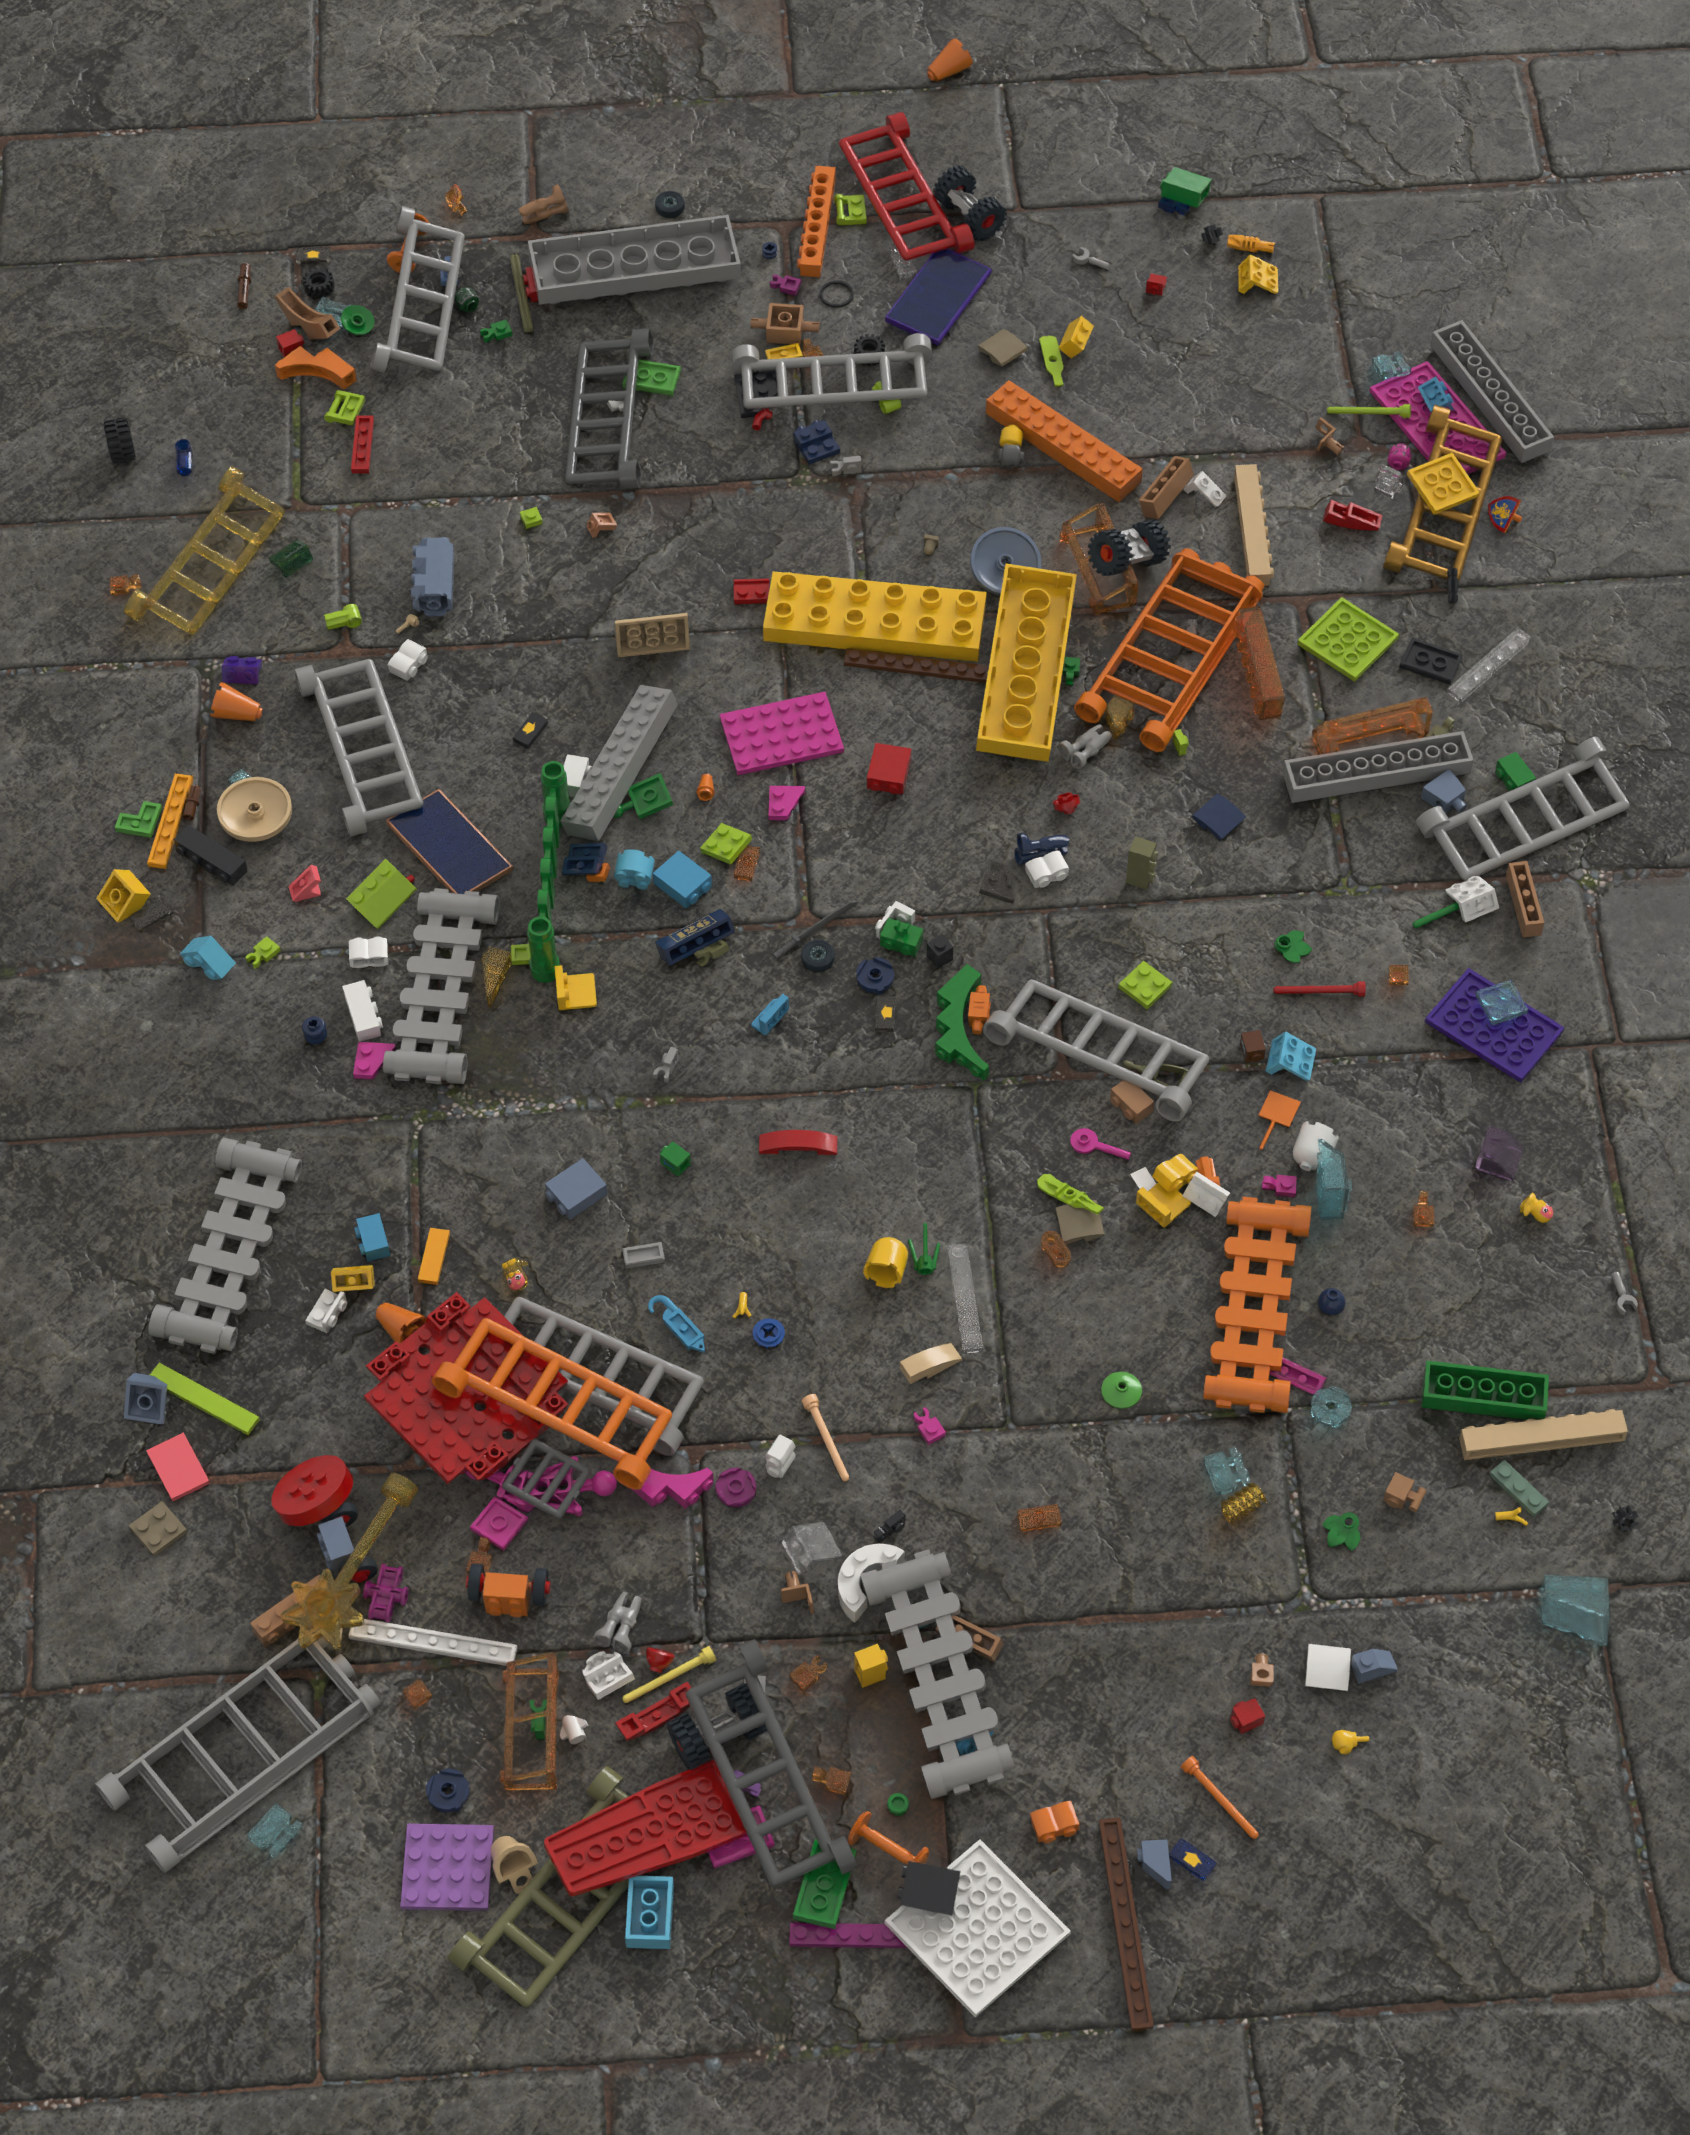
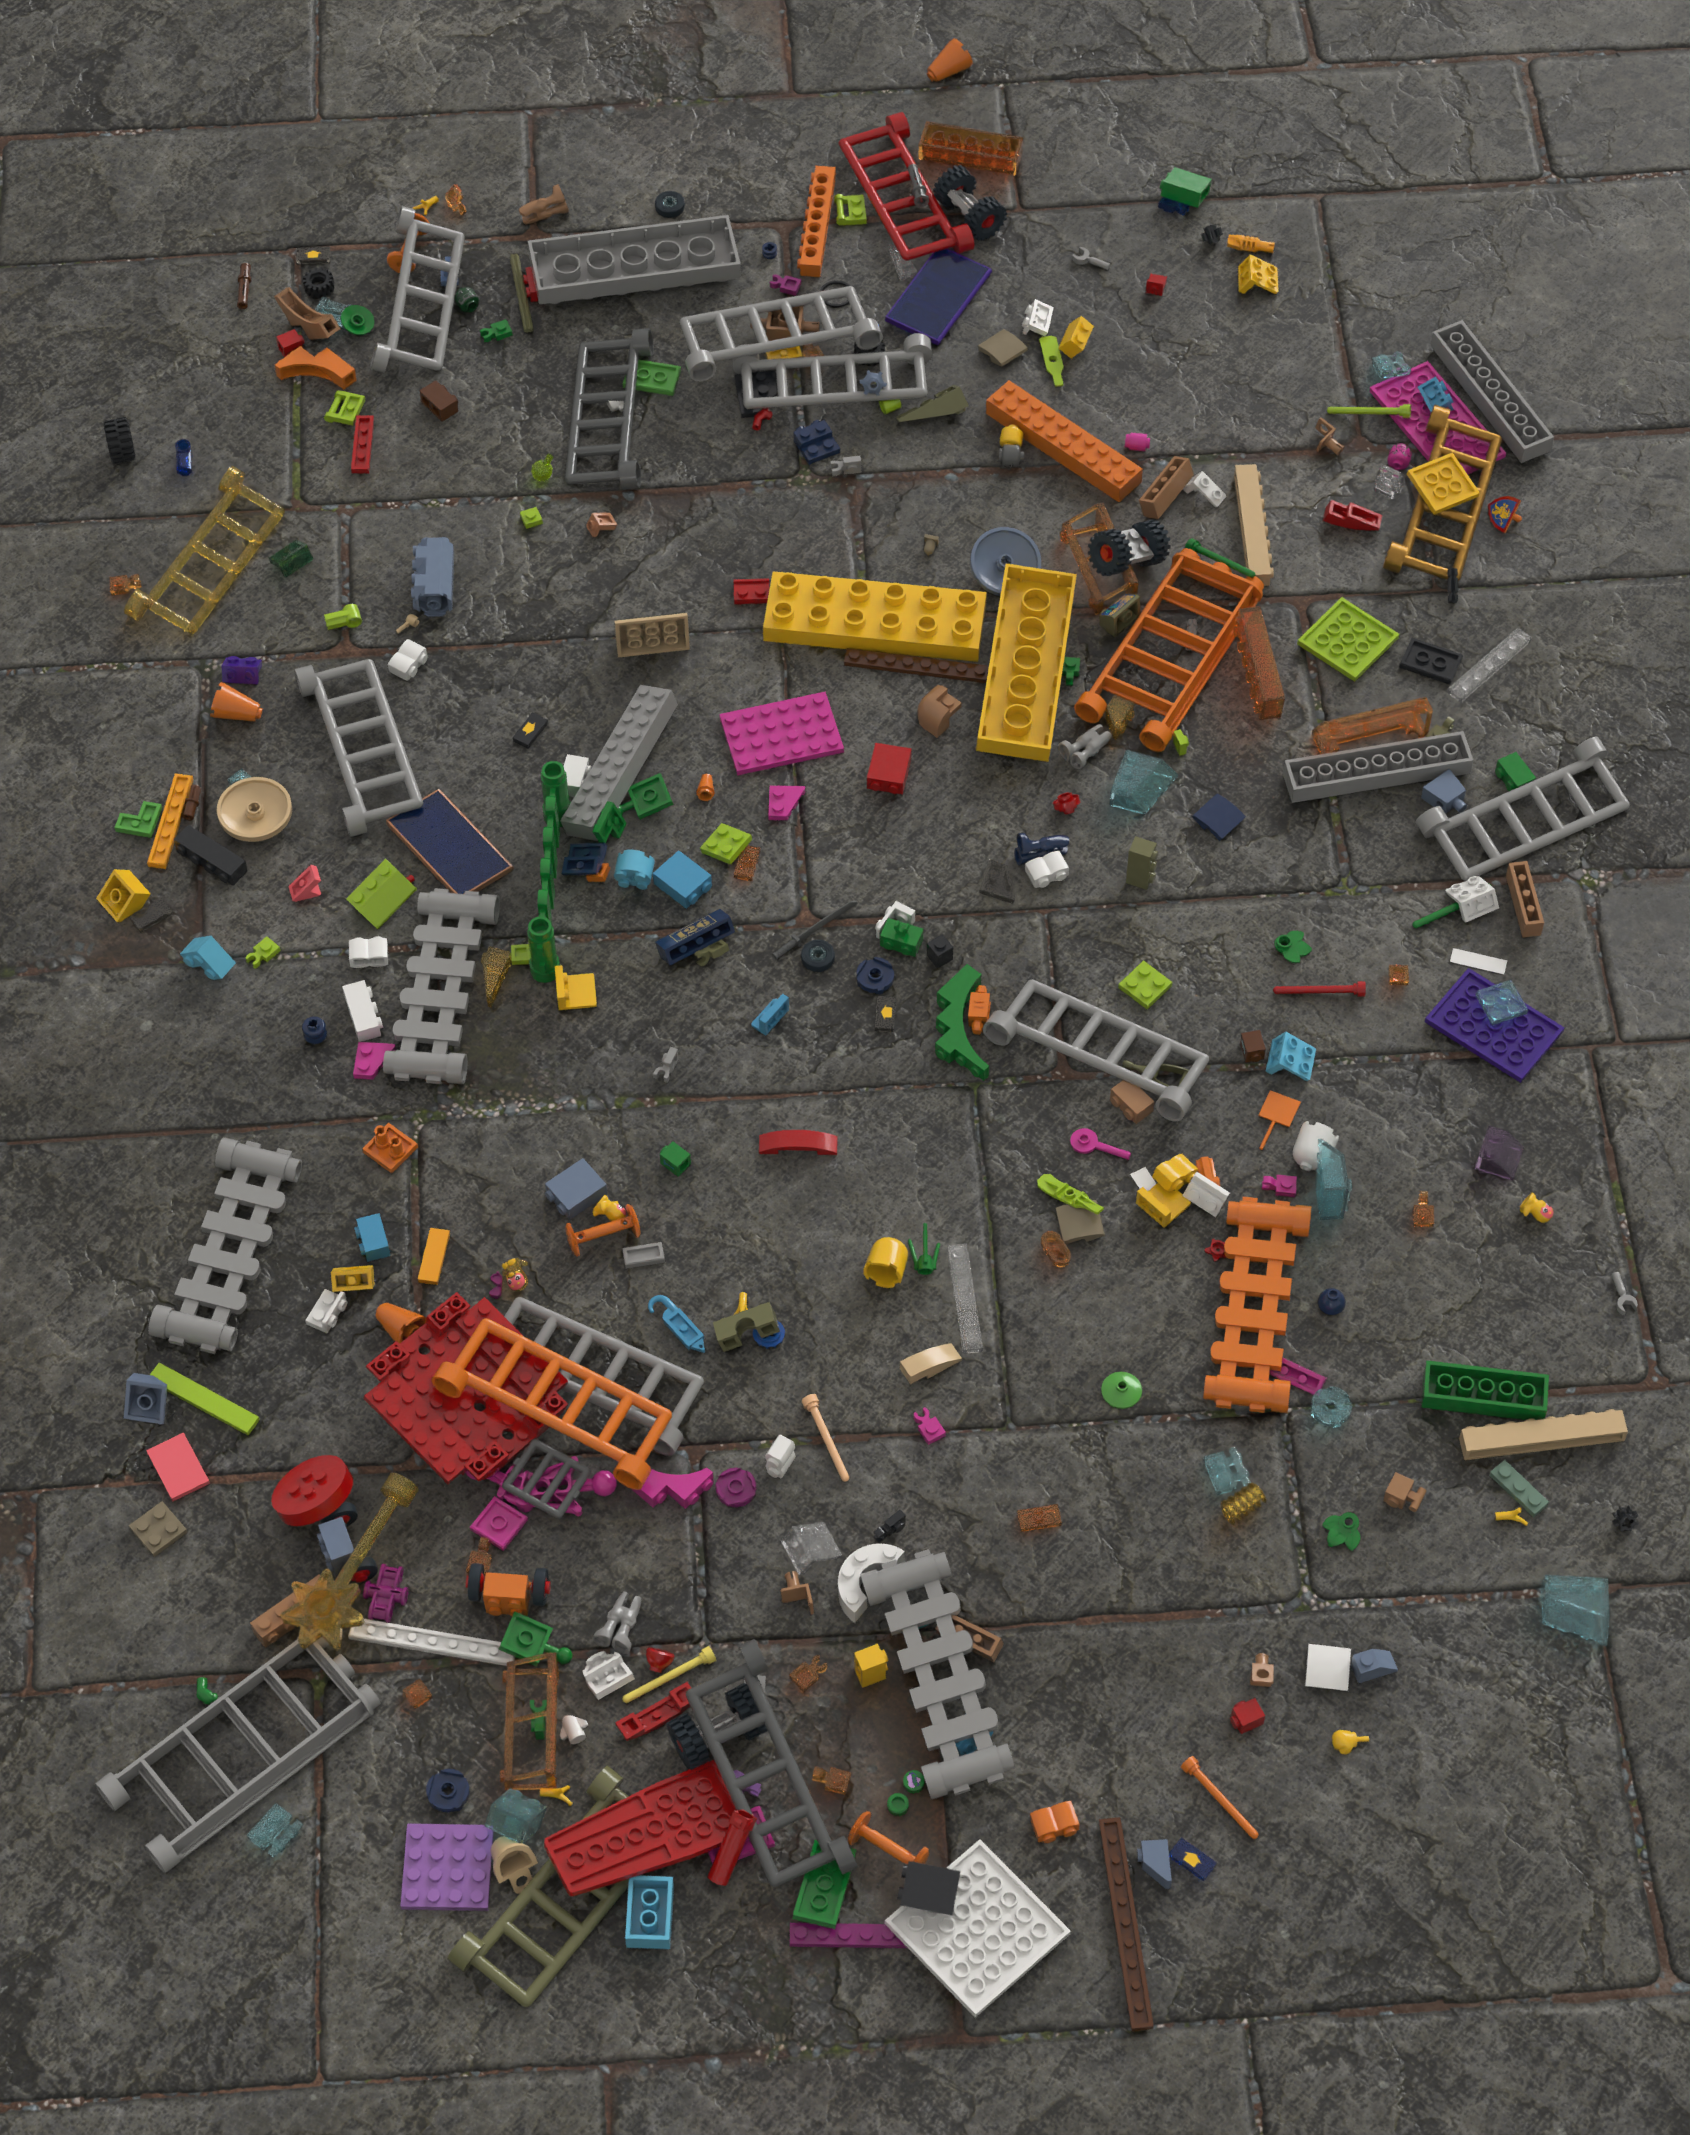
(203, 1693): none -> green arm
(389, 1147): none -> orange plate
(427, 204): none -> yellow bar
(439, 400): none -> reddish brown brick
(497, 1280): none -> magenta piece
(515, 1816): none -> clear light blue brick
(529, 1638): none -> green plate
(542, 469): none -> clear neon green piece
(556, 1793): none -> yellow bar
(602, 1230): none -> orange hose
(609, 822): none -> green plate
(611, 1210): none -> yellow animal
(702, 362): none -> light grey fence
(731, 1328): none -> olive arch
(731, 1847): none -> red piece
(873, 377): none -> sand blue rock
(913, 1781): none -> green tile
(914, 172): none -> dark grey pin
(936, 710): none -> medium nougat brick
(946, 402): none -> olive wedge
(970, 148): none -> clear orange brick
(1037, 318): none -> white bracket
(1120, 614): none -> olive slope
(1137, 442): none -> dark pink brick
(1140, 782): none -> clear light blue wedge
(1196, 546): none -> green piece
(1216, 1244): none -> red plate
(1478, 961): none -> white sticker

